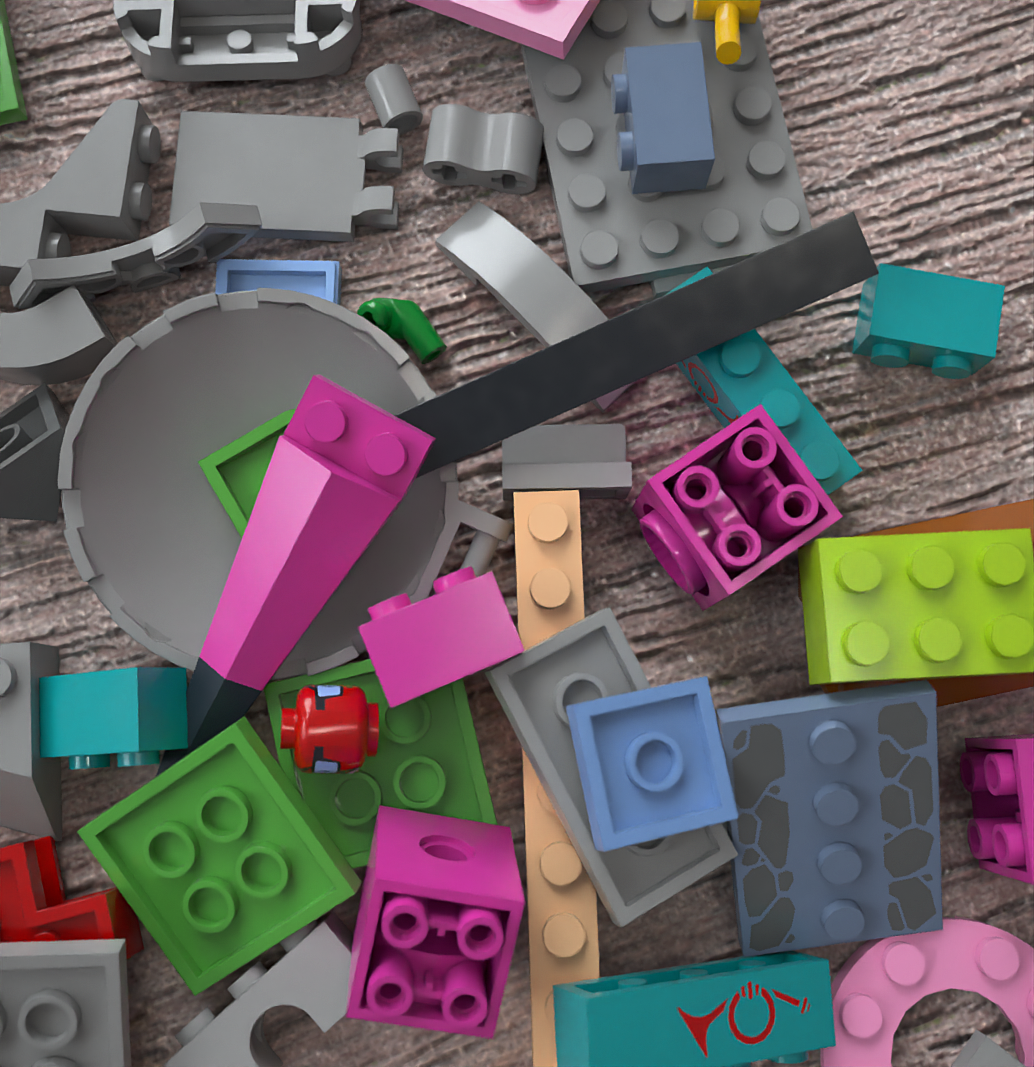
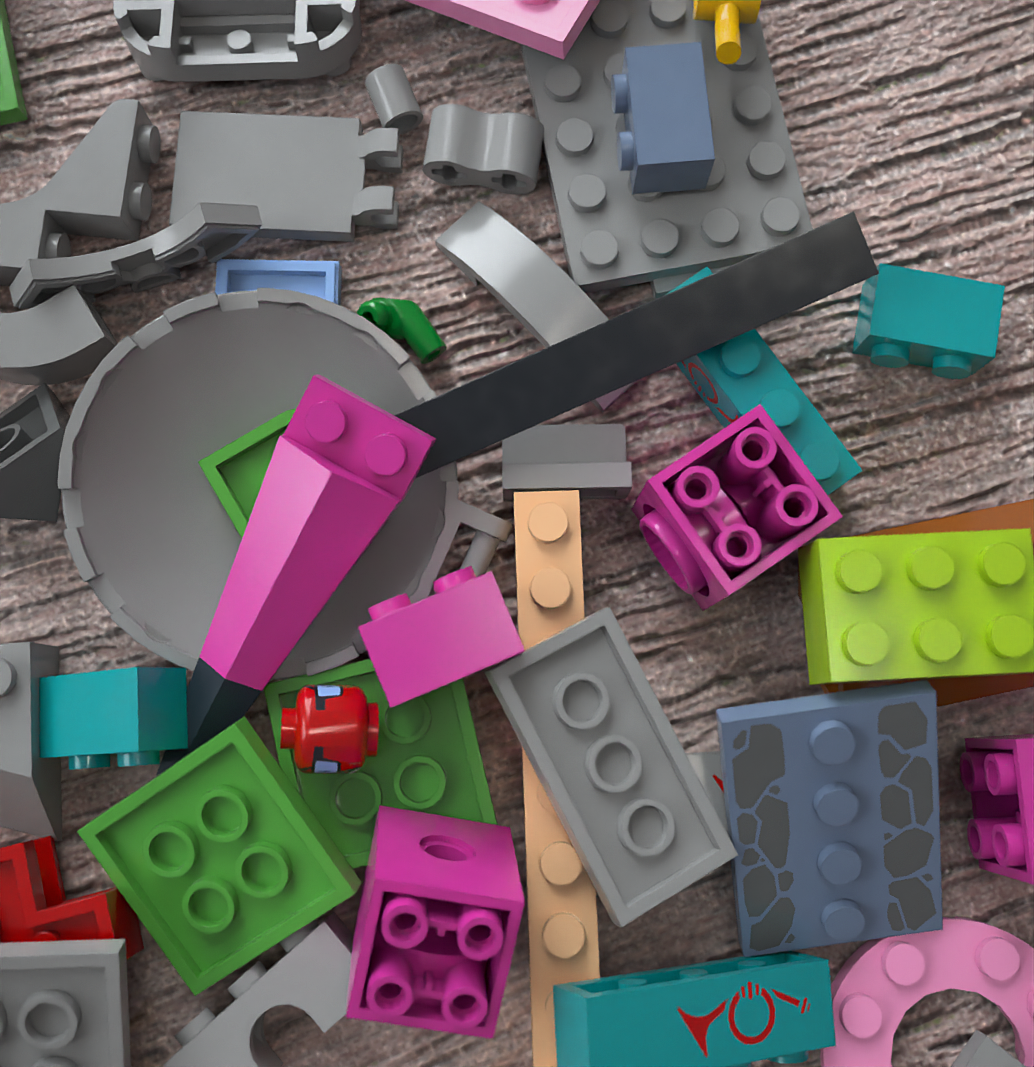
(651, 763): medium blue plate -> none

